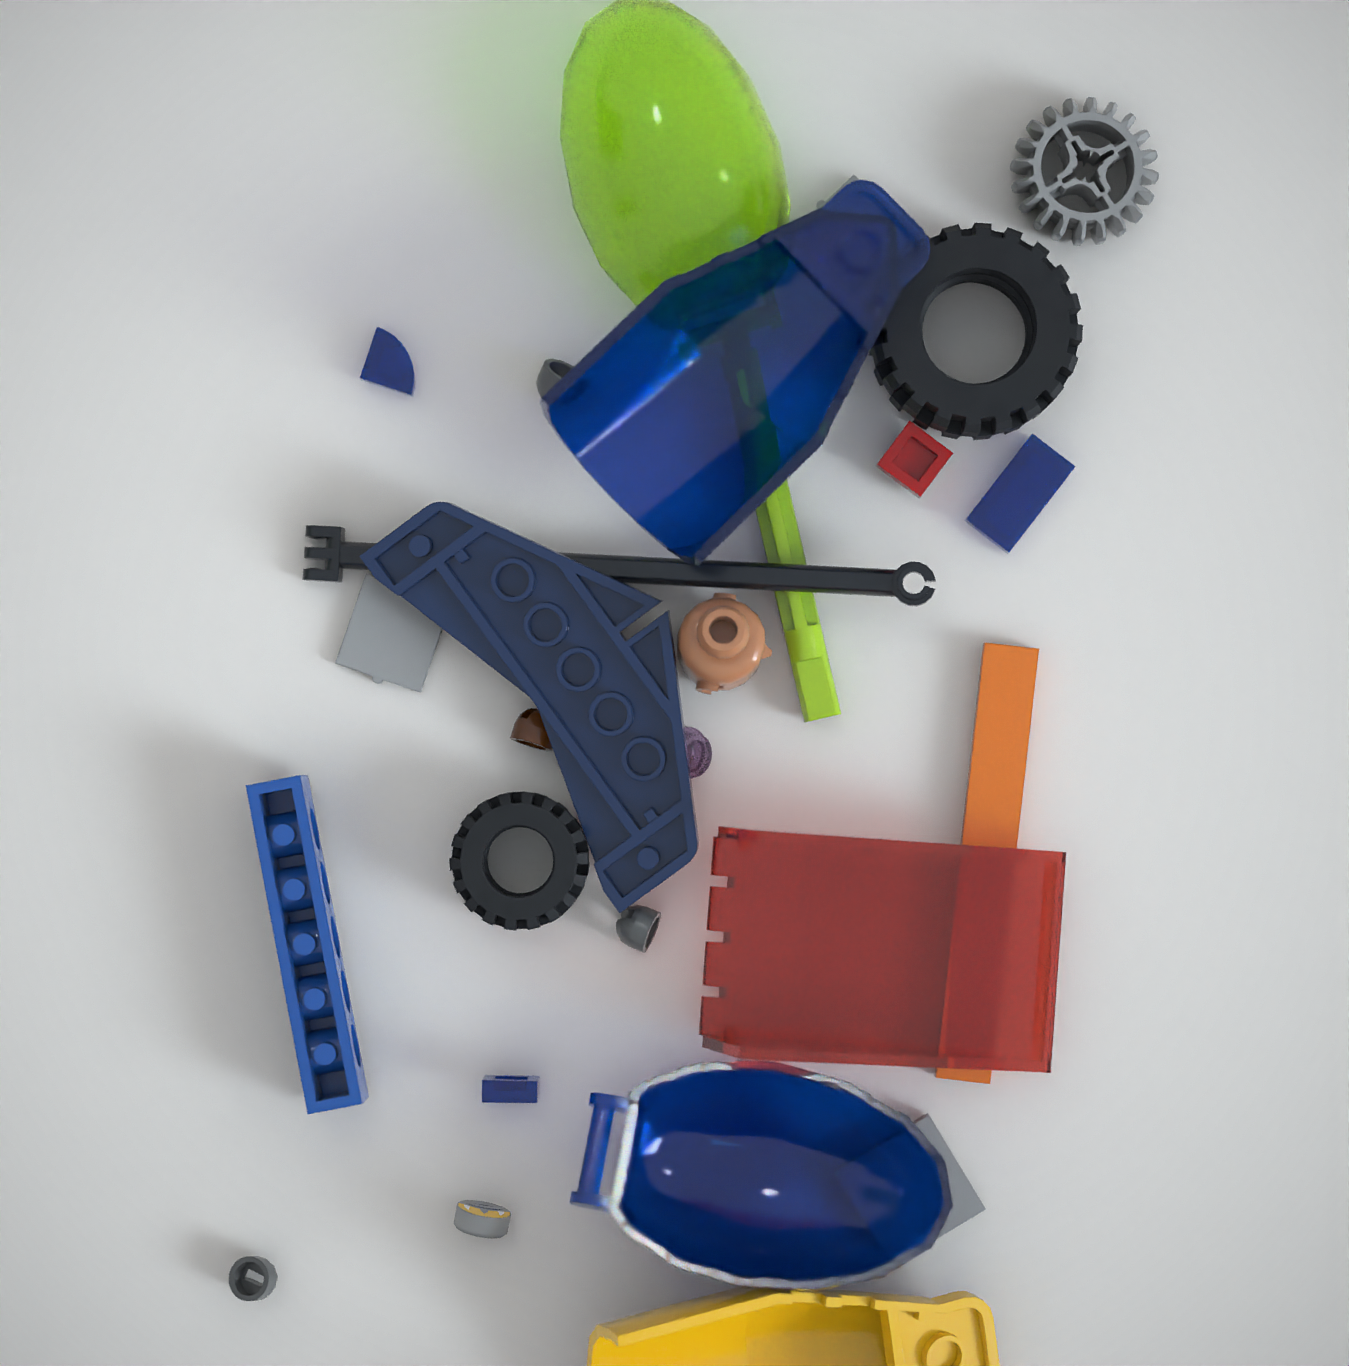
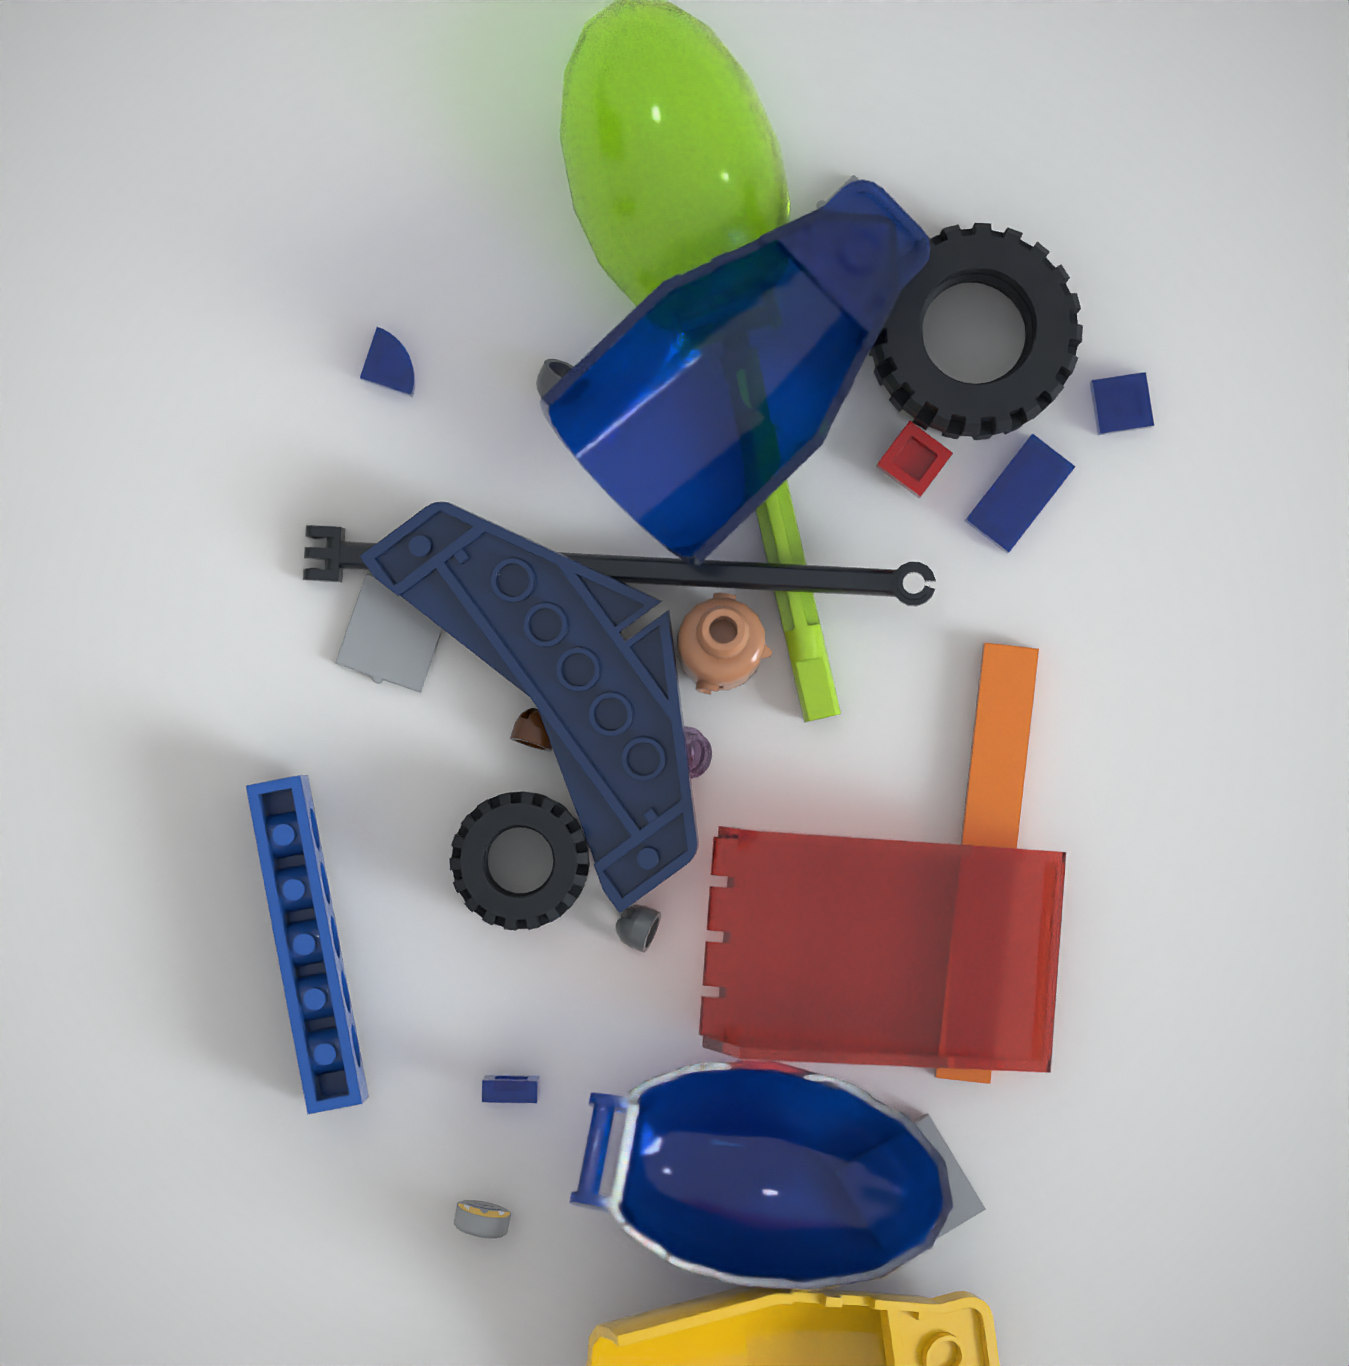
(250, 1289): dark grey hinge -> none
(1072, 150): light grey gear -> none
(1121, 403): none -> clear blue tile

